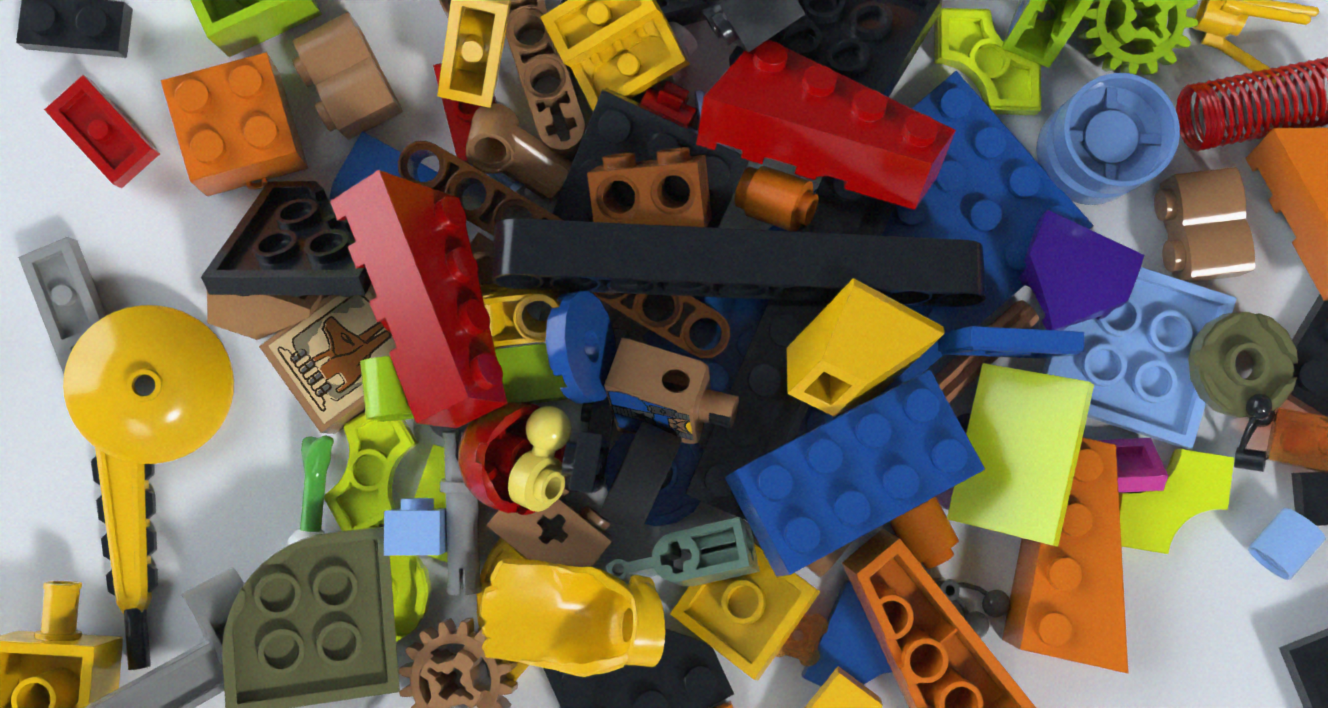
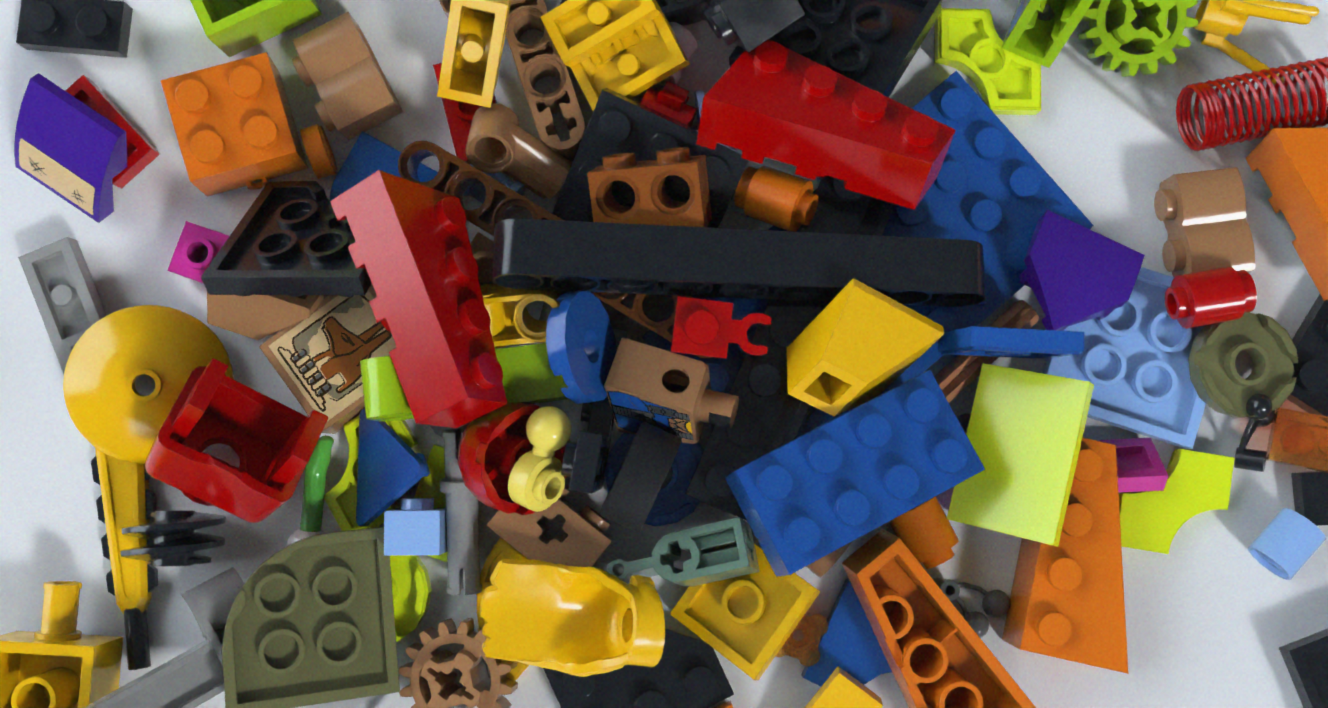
(69, 147): none -> dark purple slope
(175, 538): none -> black piece
(191, 248): none -> dark pink plate
(254, 435): none -> red piece
(319, 151): none -> orange tile
(384, 469): none -> blue piece
(708, 327): none -> red plate
(1109, 138): medium blue wheel -> none
(1210, 297): none -> red brick

